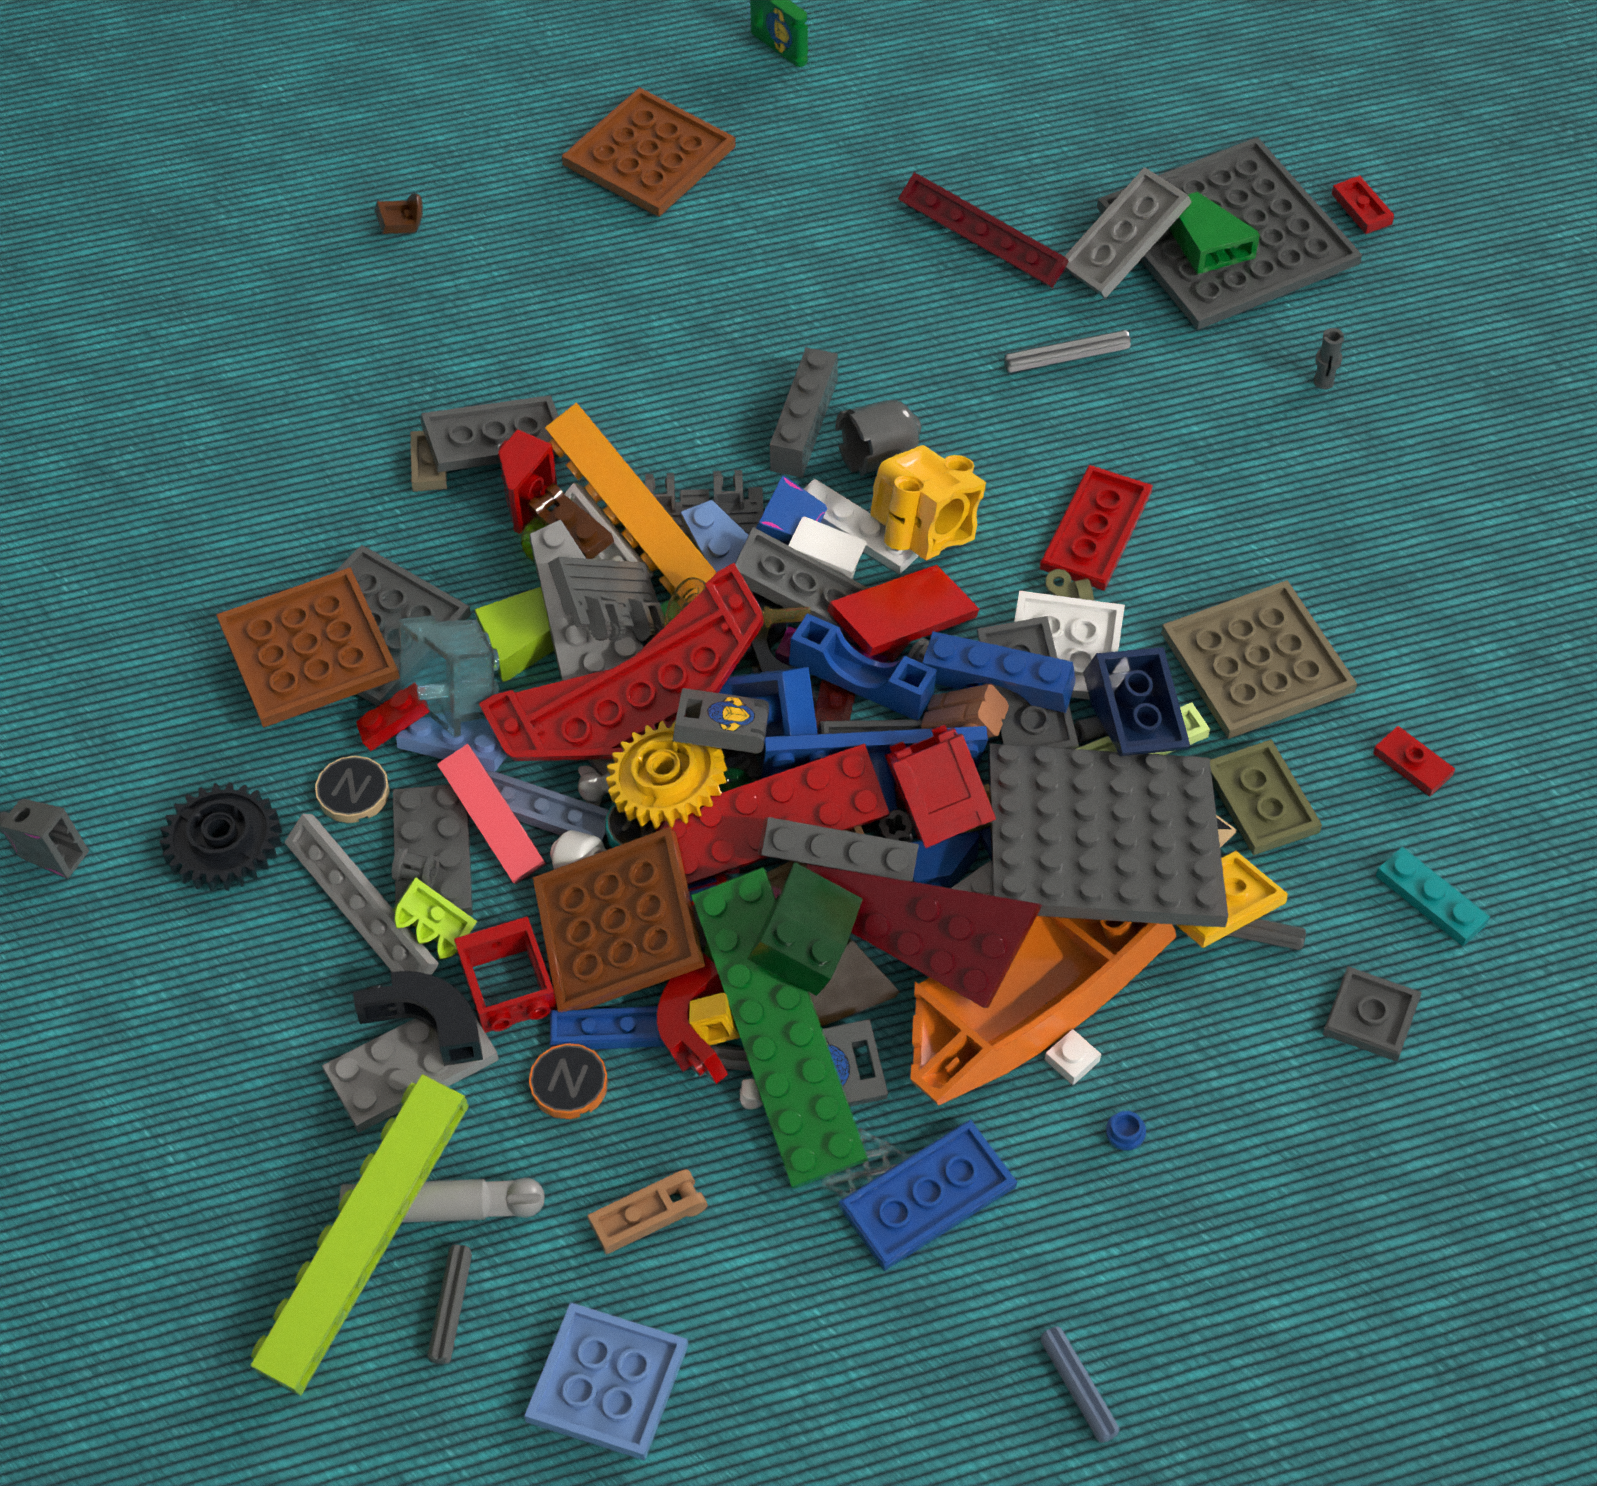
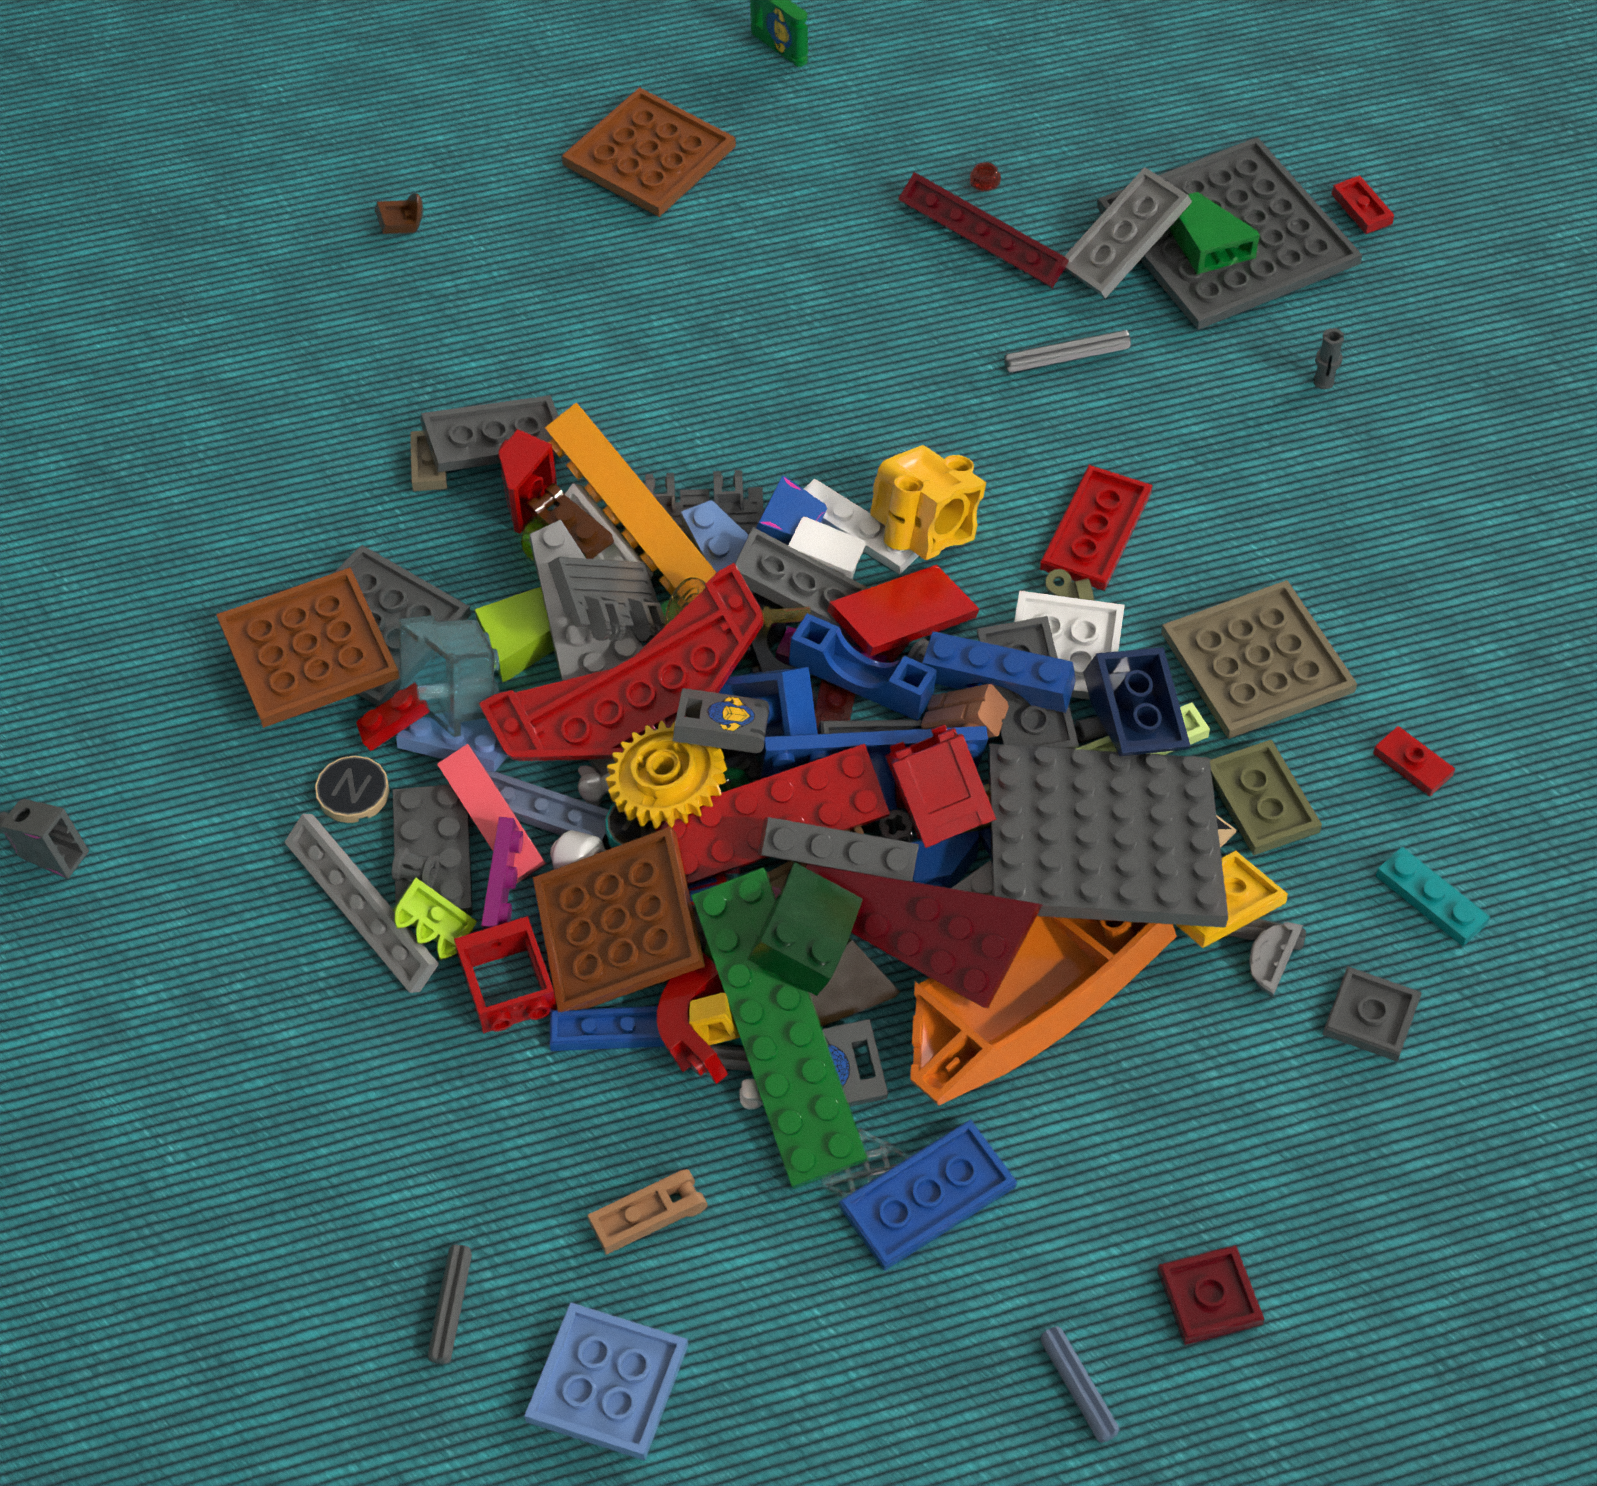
(193, 843): black gear -> none
(359, 1235): lime brick -> none
(378, 1072): light grey plate -> none
(428, 1000): black arch -> none
(472, 1200): light grey piece -> none
(502, 873): none -> magenta plate
(568, 1081): black tile -> none
(803, 412): dark grey brick -> none
(876, 433): dark grey cylinder -> none
(985, 177): none -> clear red plate
(1072, 1057): white plate -> none
(1126, 1130): blue plate -> none
(1210, 1295): none -> dark red tile
(1271, 954): none -> light grey tile

